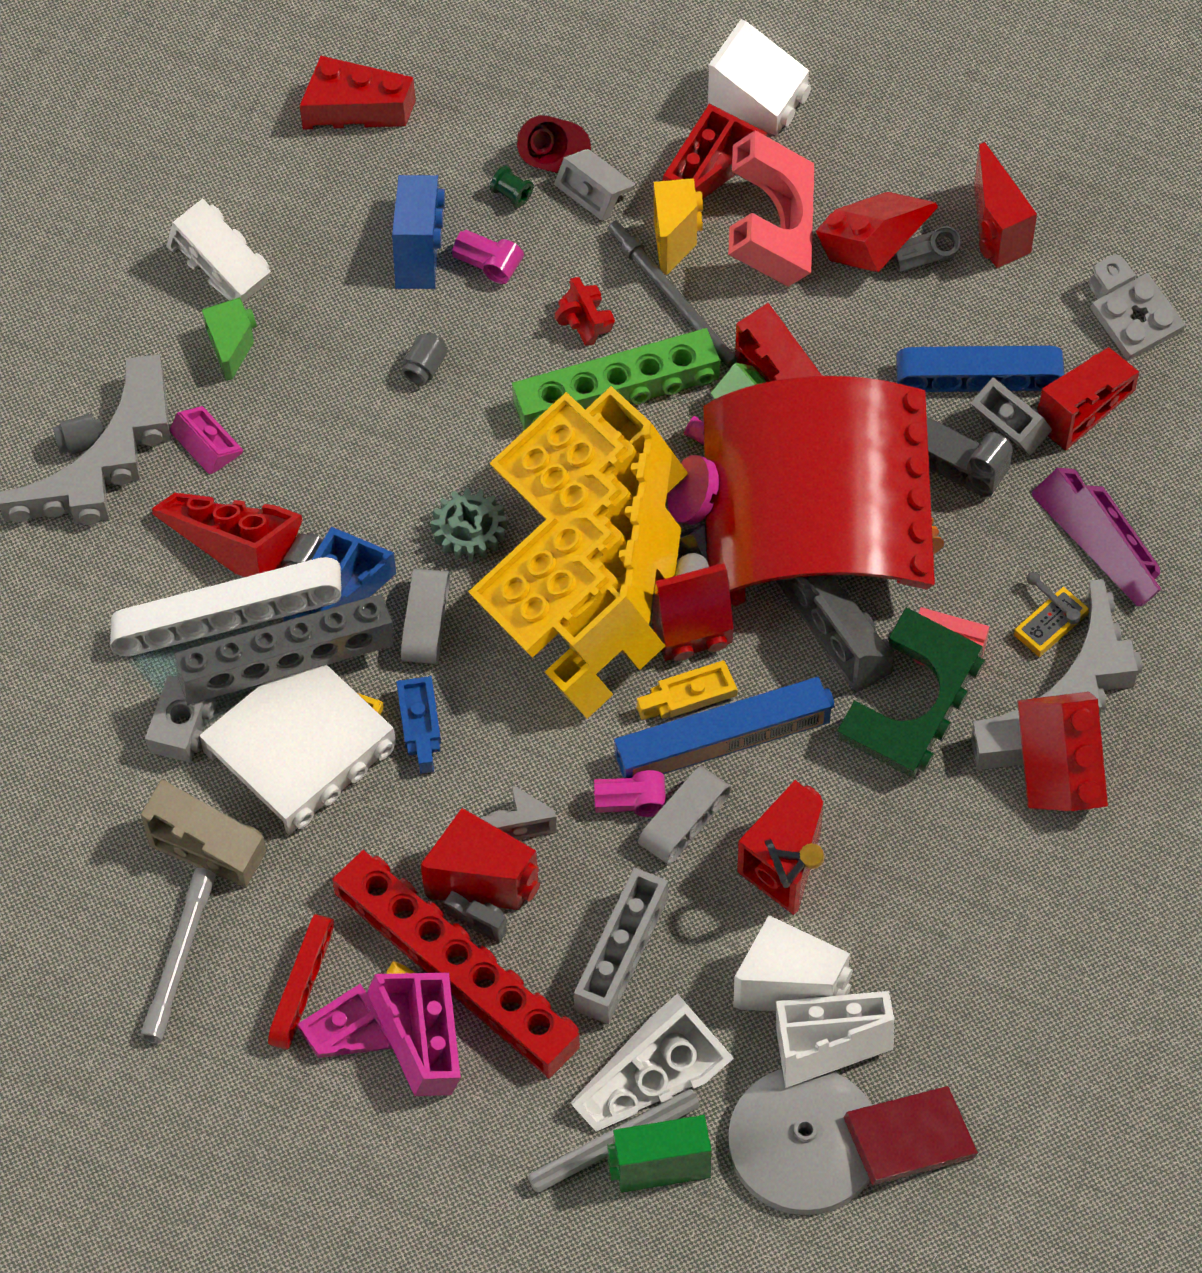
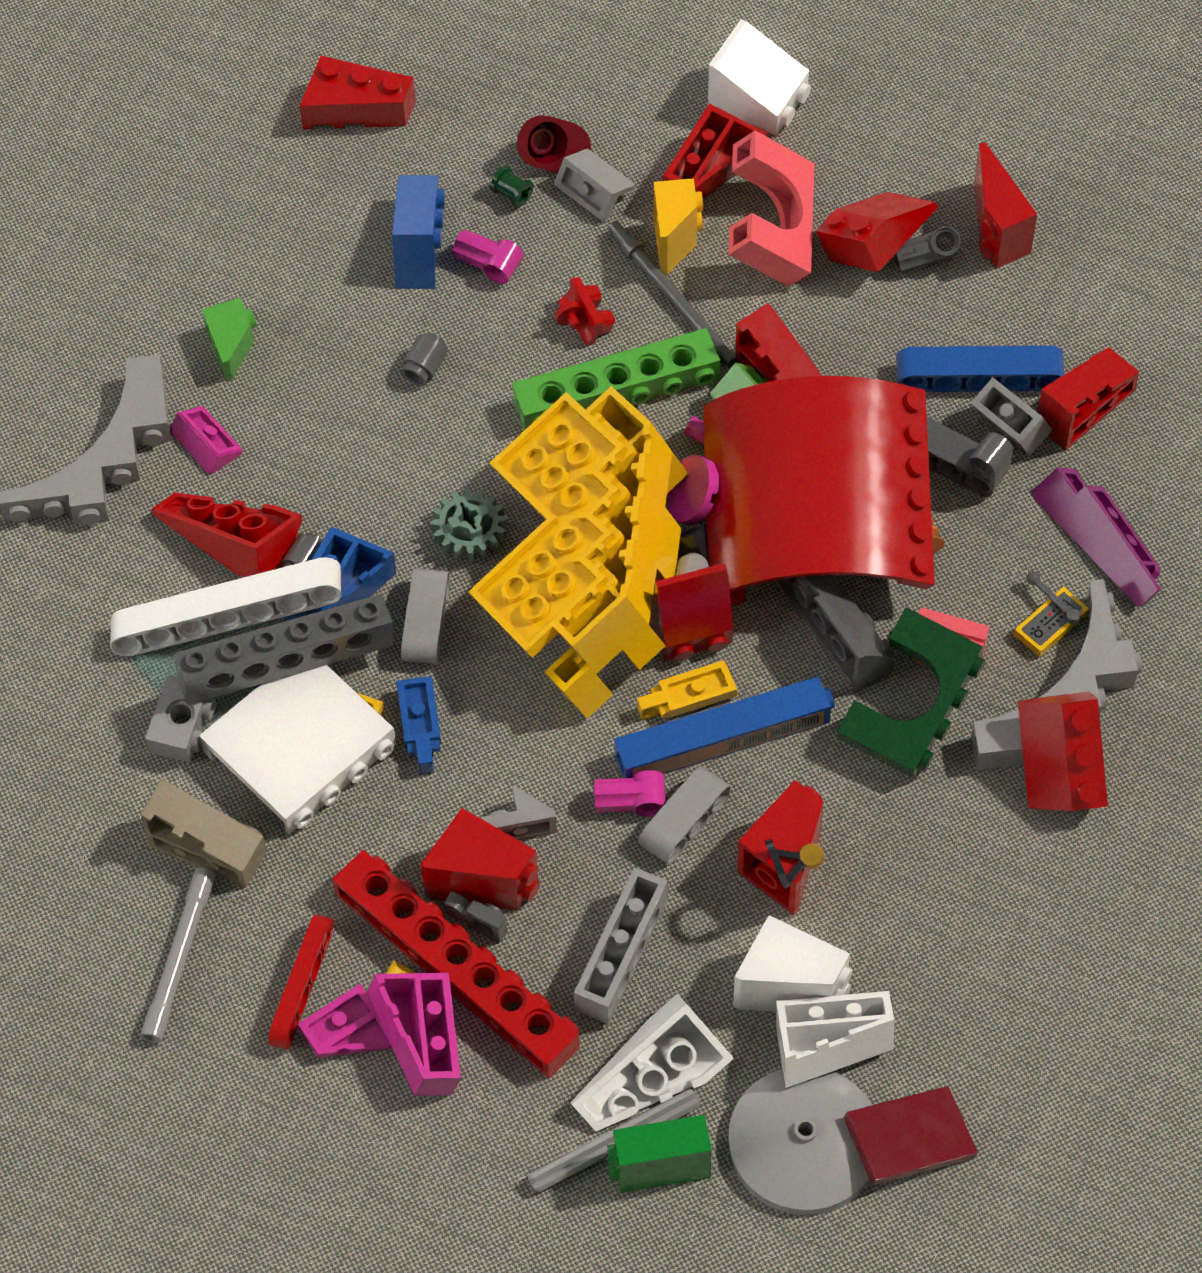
(78, 434): dark grey brick -> none
(218, 251): white wedge -> none
(1120, 296): light grey plate -> none

